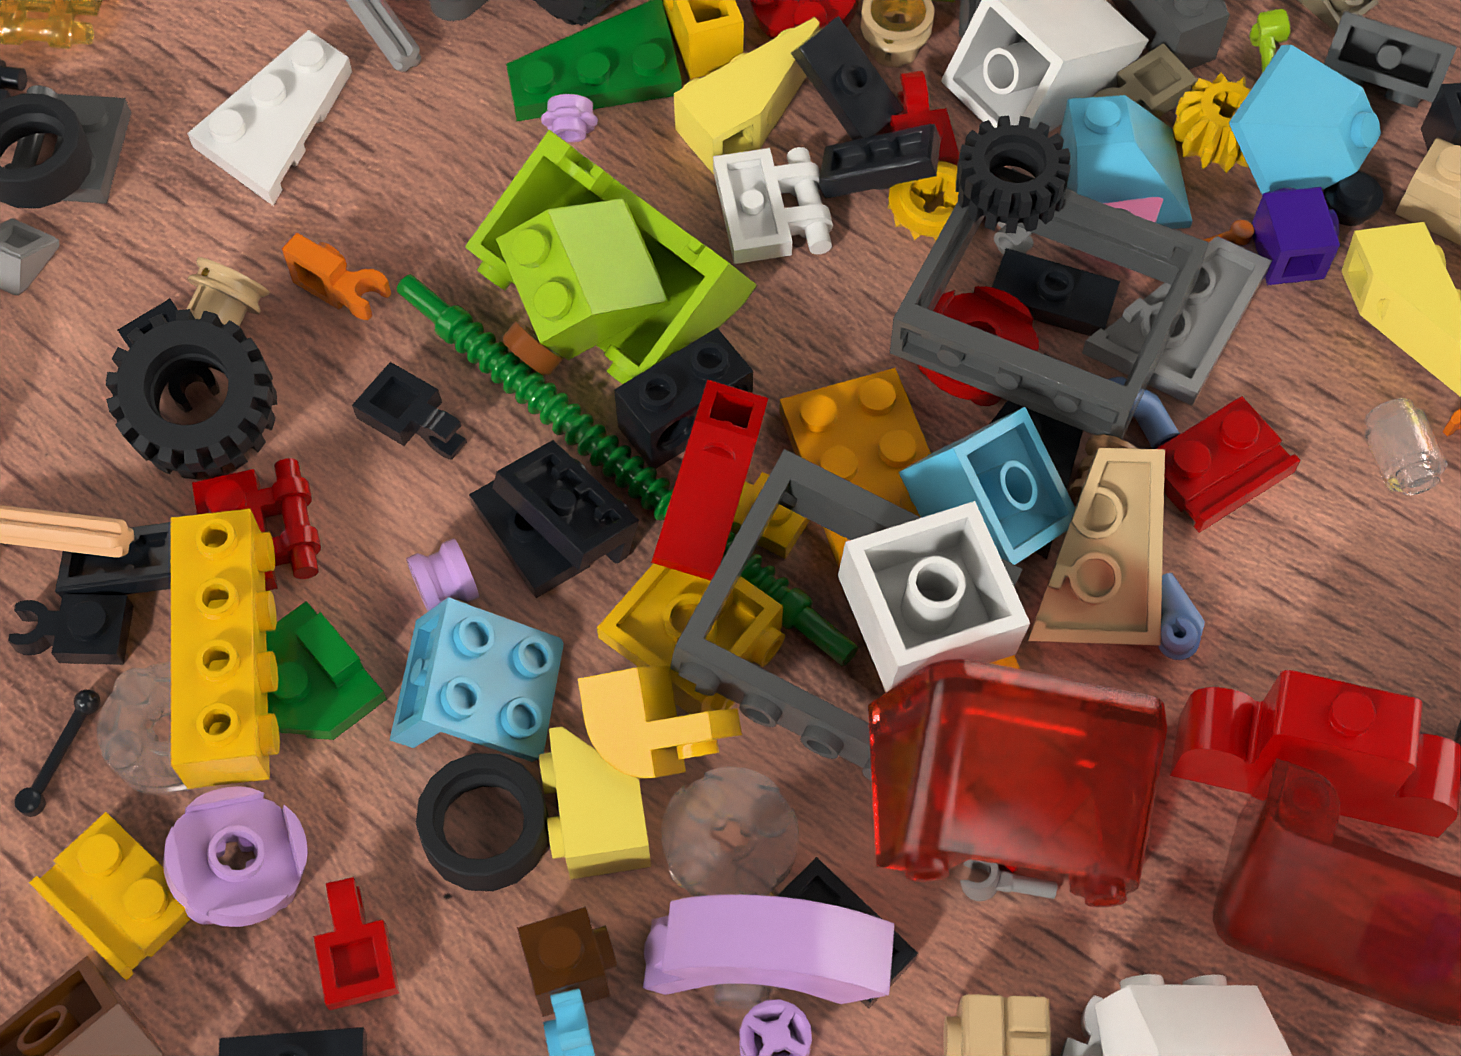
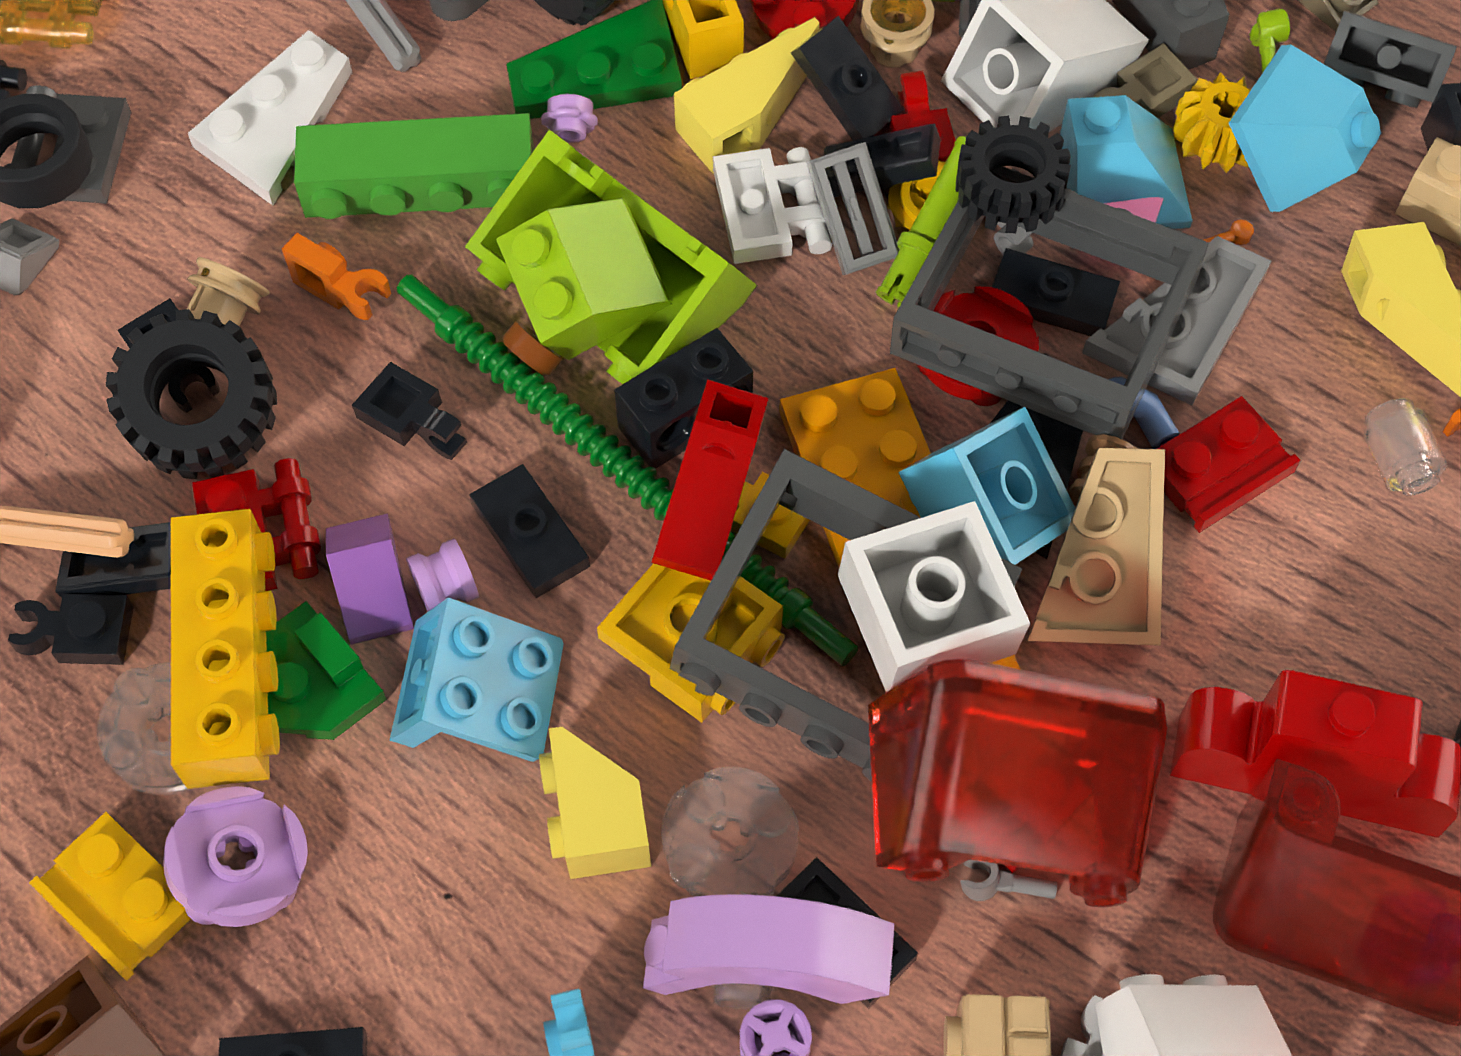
(31, 799): black hinge -> none
(357, 955): red plate -> none
(368, 578): none -> medium lavender slope
(409, 164): none -> bright green brick
(466, 775): black tyre -> none
(566, 956): reddish brown brick -> none
(567, 506): black bracket -> none
(637, 724): yellow brick -> none
(831, 214): none -> light grey tile
(924, 232): none -> lime pin
(1180, 621): medium blue arm -> none
(1296, 234): dark purple brick -> none
(1354, 198): black plate -> none

